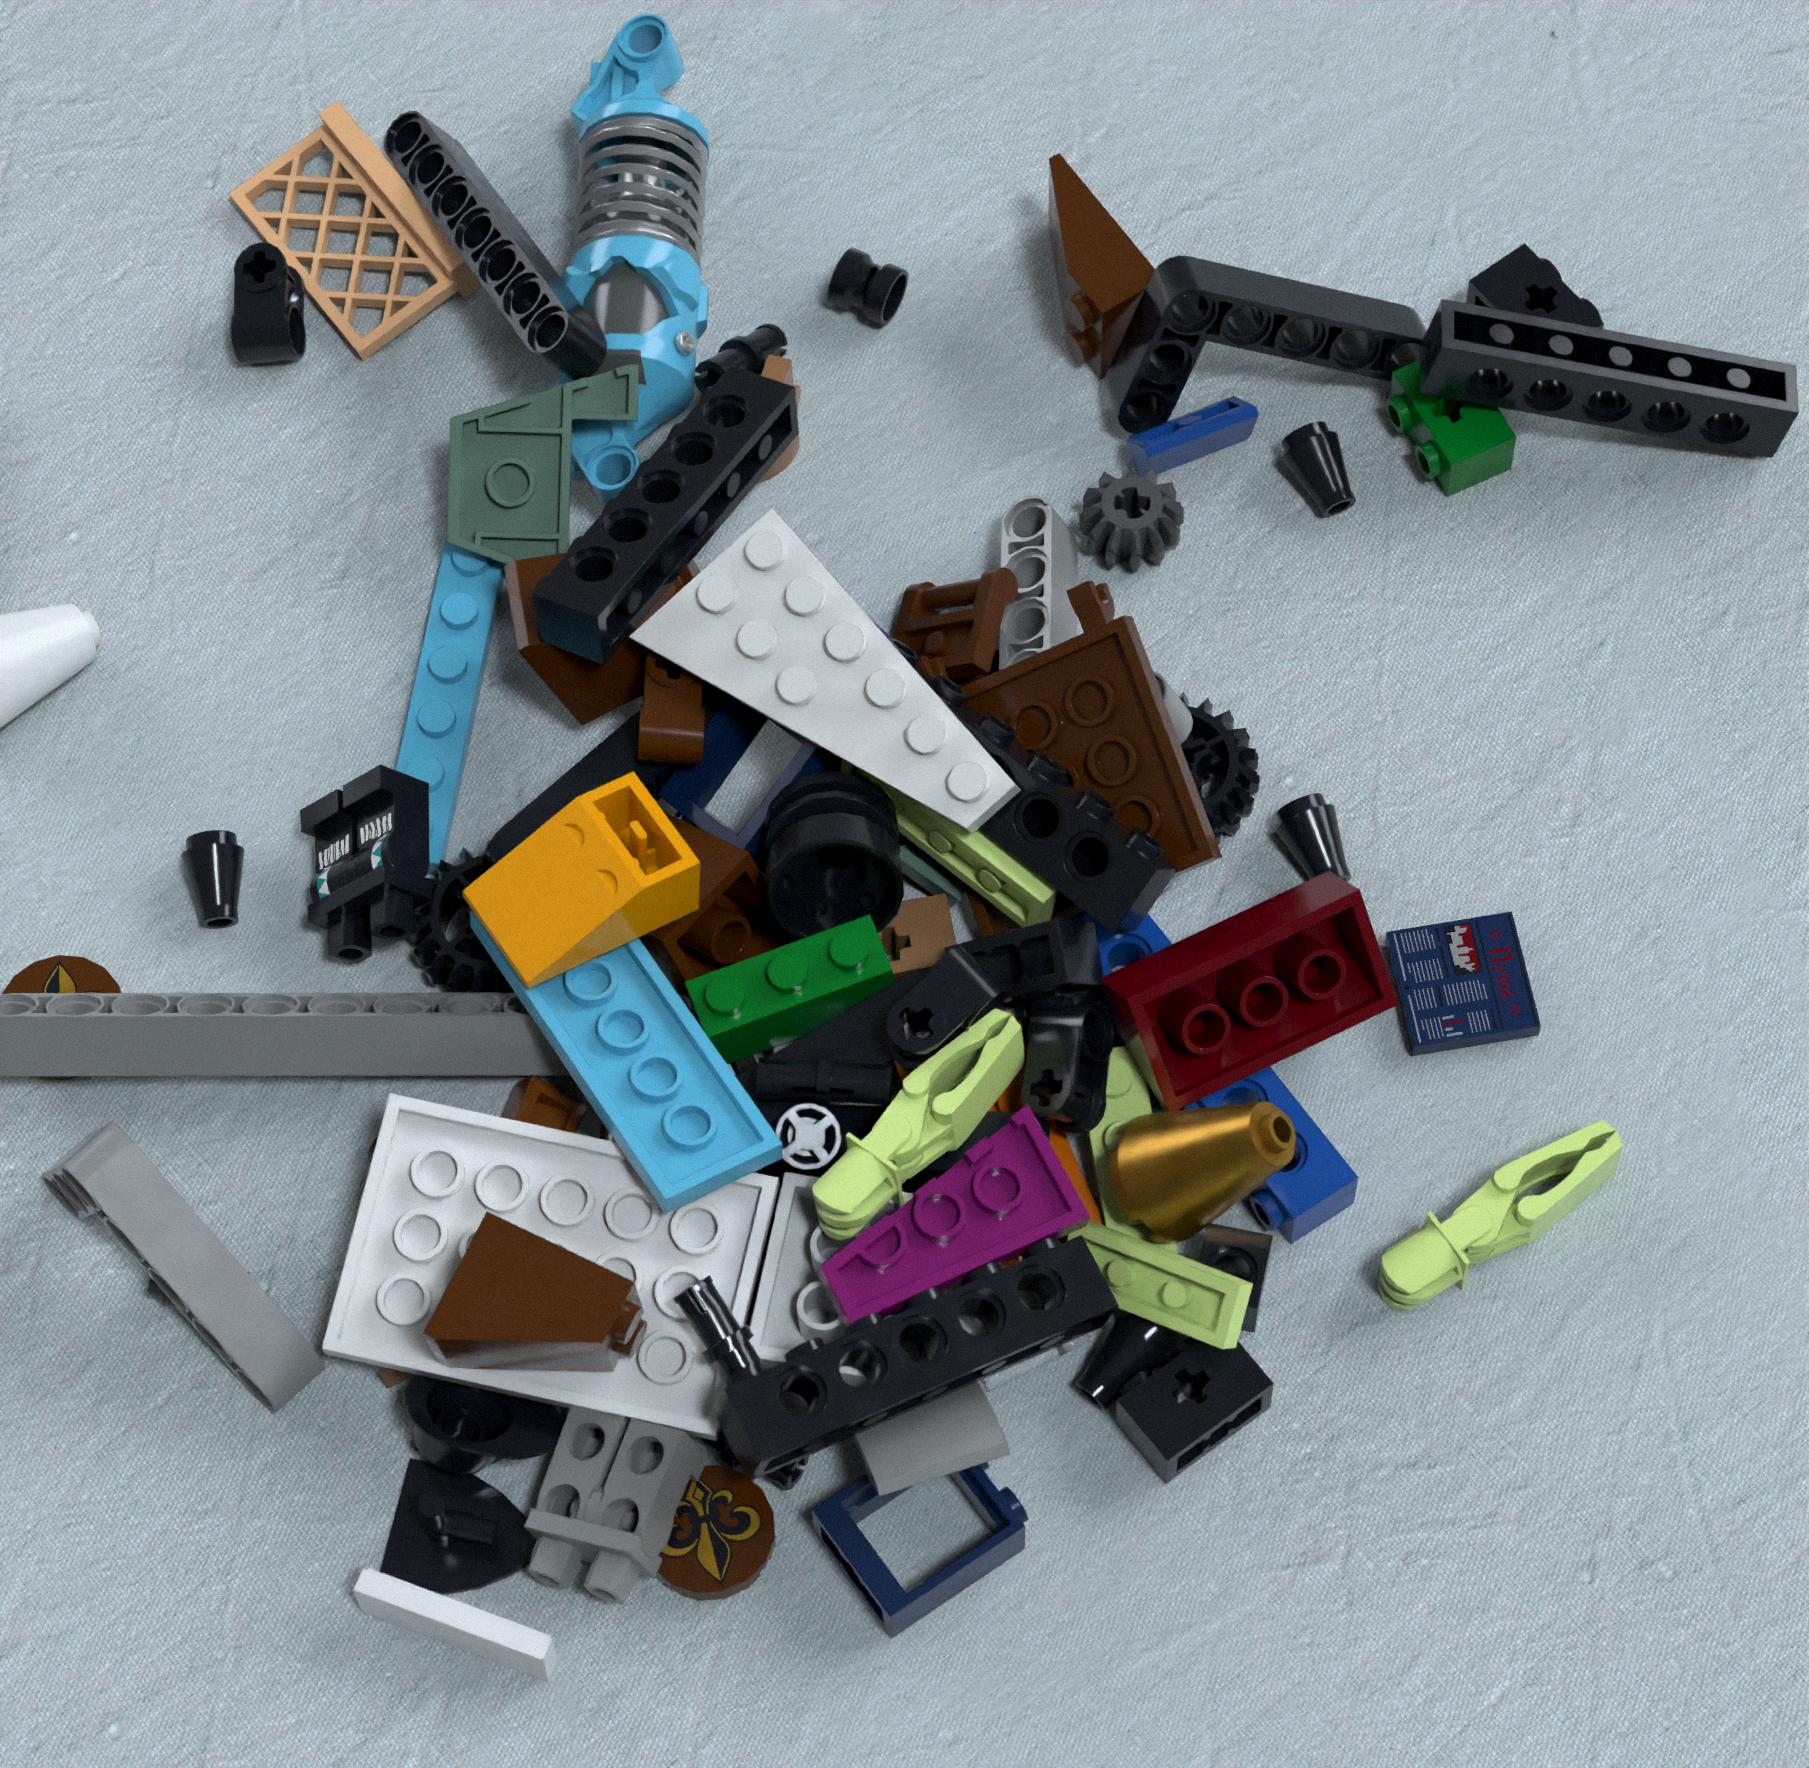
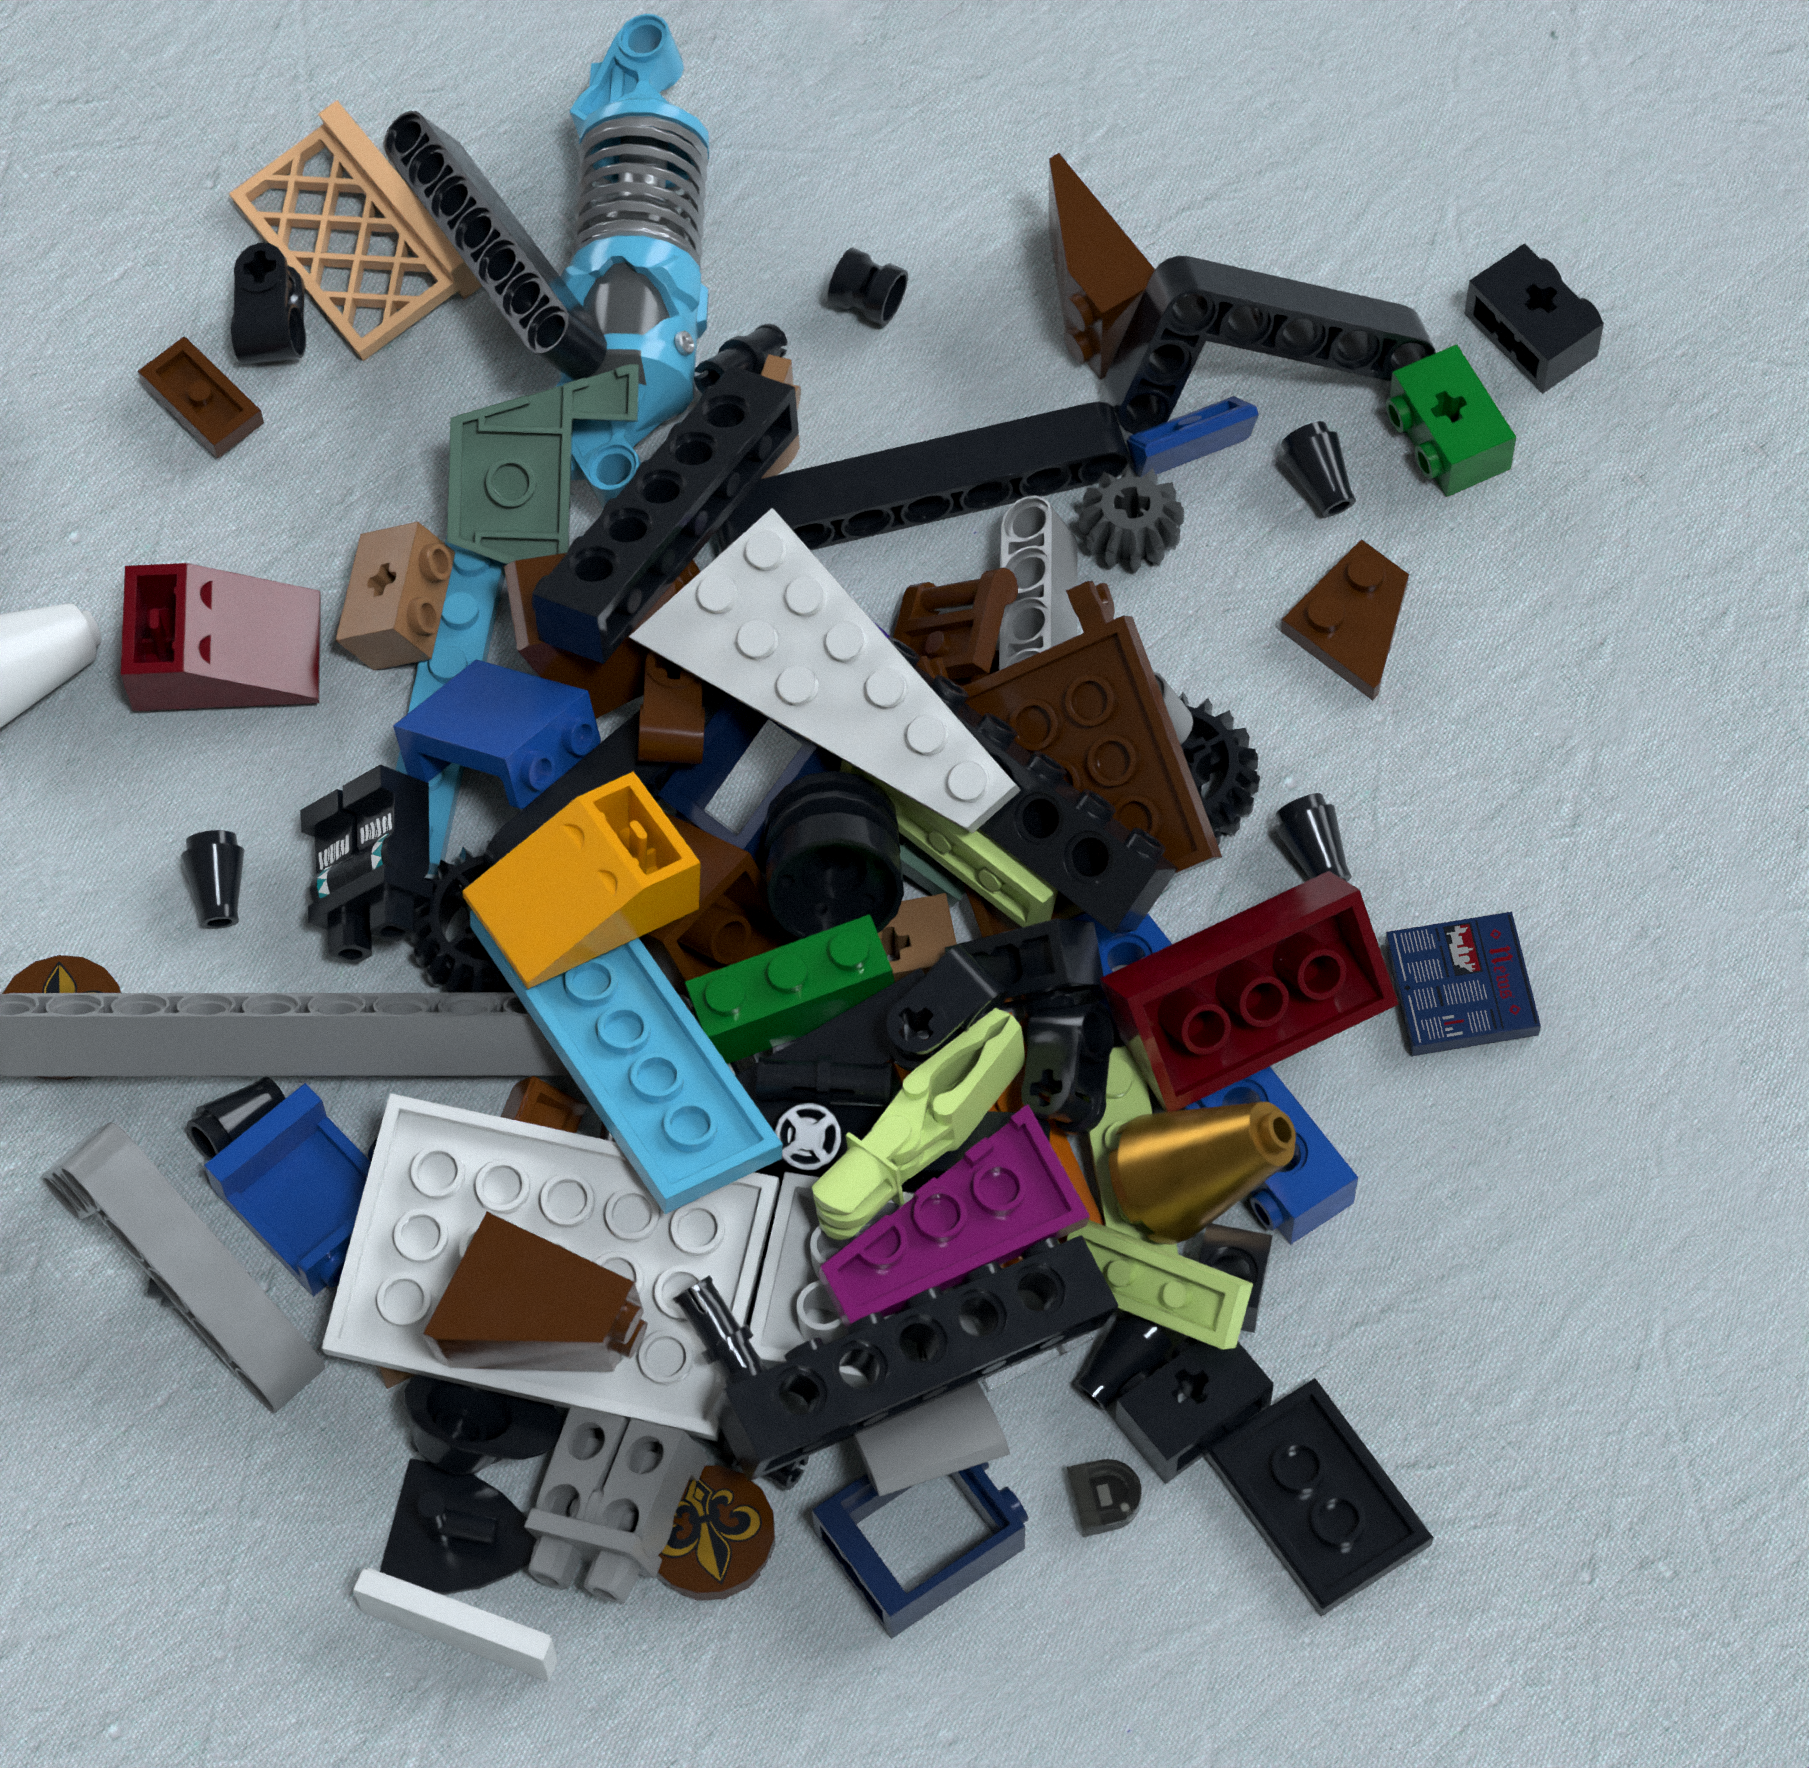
(201, 397): none -> reddish brown plate
(217, 639): none -> slope
(231, 1115): none -> black cone
(295, 1187): none -> blue panel
(395, 596): none -> medium nougat brick
(500, 725): none -> blue panel
(938, 477): none -> black beam
(1104, 1495): none -> clear smoke tile
(1318, 1497): none -> black tile
(1352, 617): none -> reddish brown wing
(1493, 1221): yellowish green arm -> none
(1608, 378): black brick -> none

